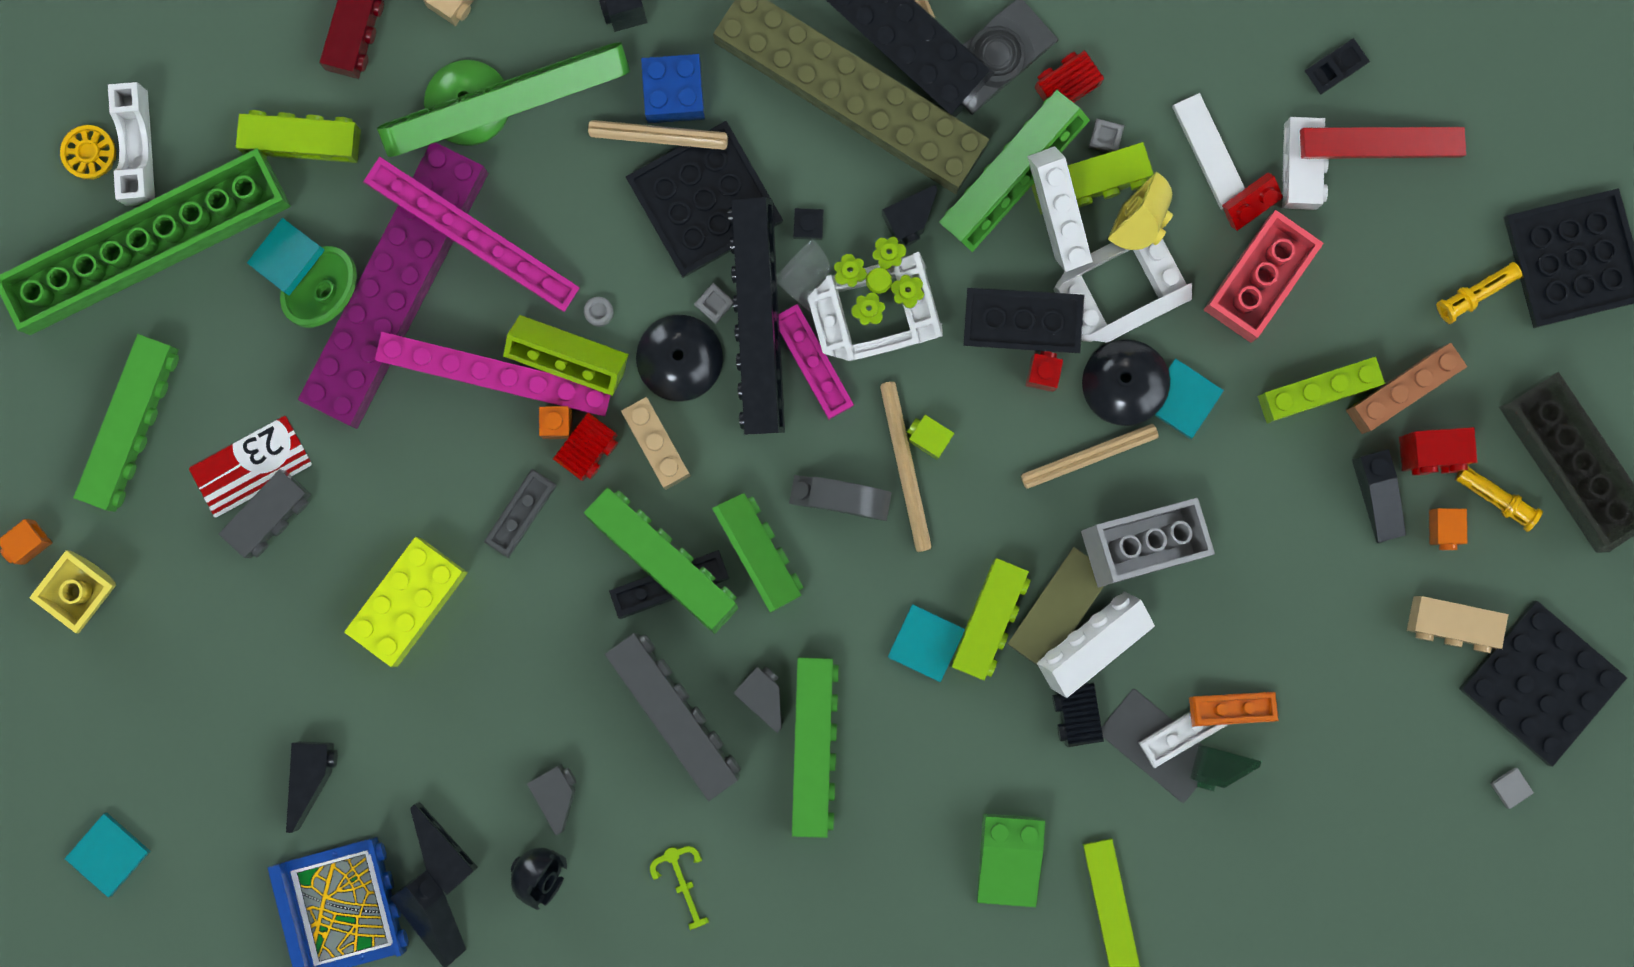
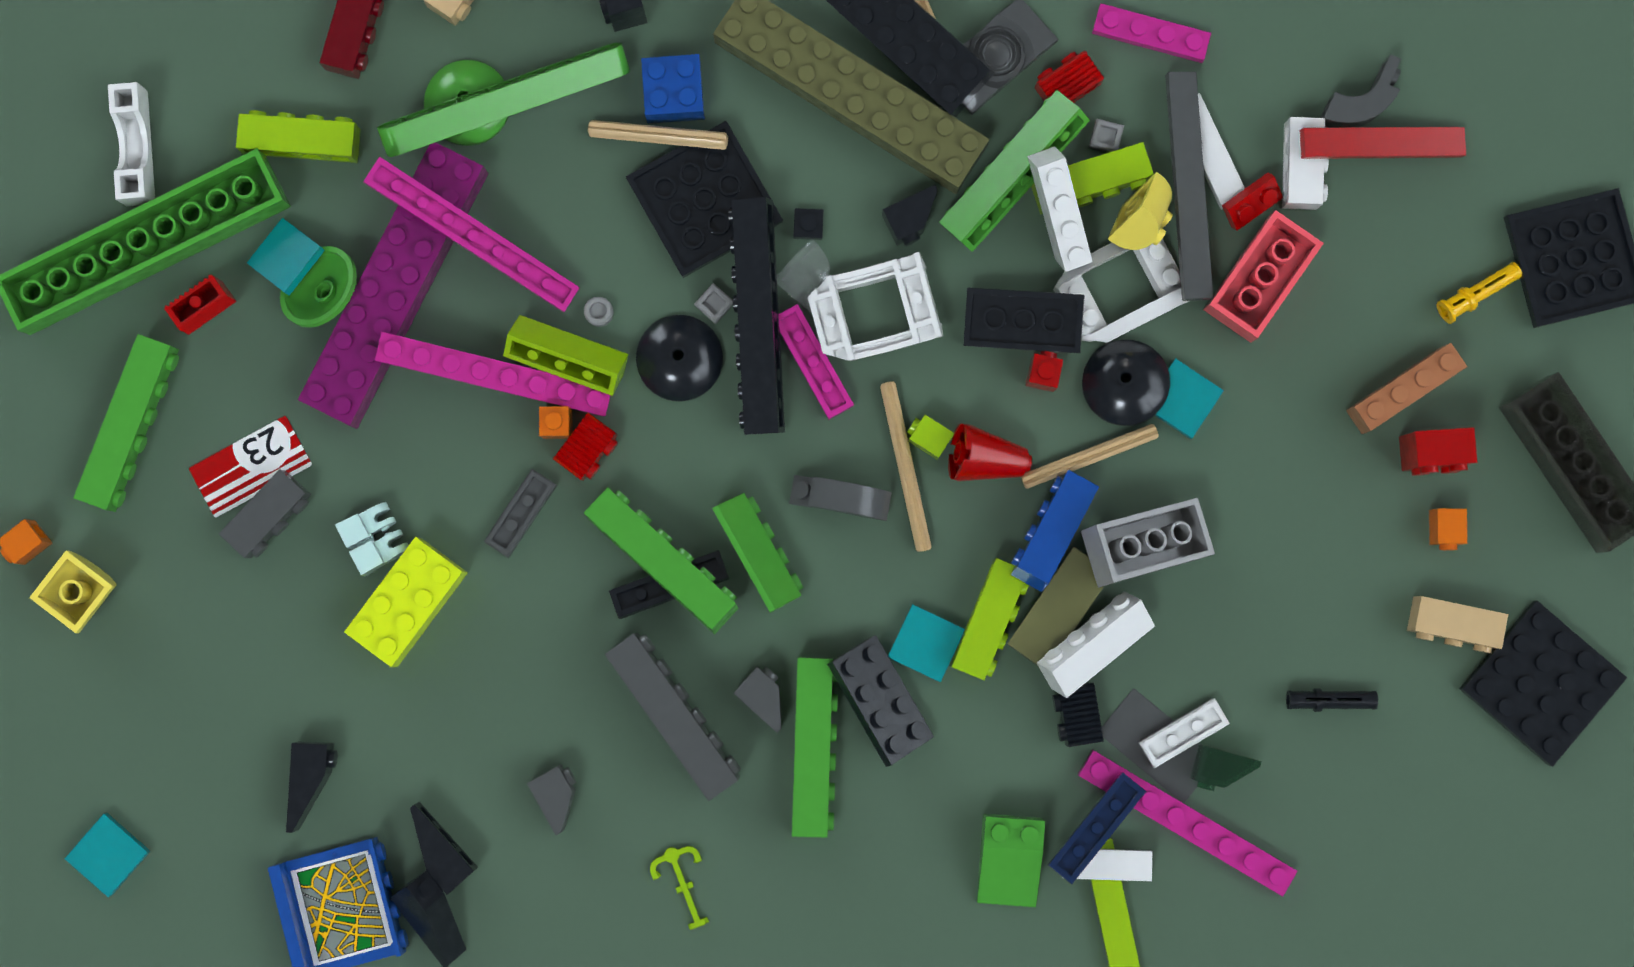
(88, 152): yellow wheel -> none
(200, 304): none -> red brick
(359, 532): none -> light aqua legs
(536, 876): black cylinder -> none
(655, 443): tan brick -> none
(878, 281): lime plant -> none
(880, 700): none -> black plate
(985, 456): none -> red cone
(1054, 530): none -> blue brick
(1096, 828): none -> dark blue plate
(1119, 865): none -> white tile
(1151, 33): none -> dark pink plate
(1189, 186): none -> dark grey tile
(1194, 826): none -> dark pink plate
(1233, 709): orange tile -> none
(1298, 700): none -> black pin
(1321, 390): lime brick -> none
(1337, 66): black slope -> none
(1356, 111): none -> dark grey arch
(1381, 494): black slope -> none
(1510, 505): yellow pin -> none
(1512, 788): light grey tile -> none

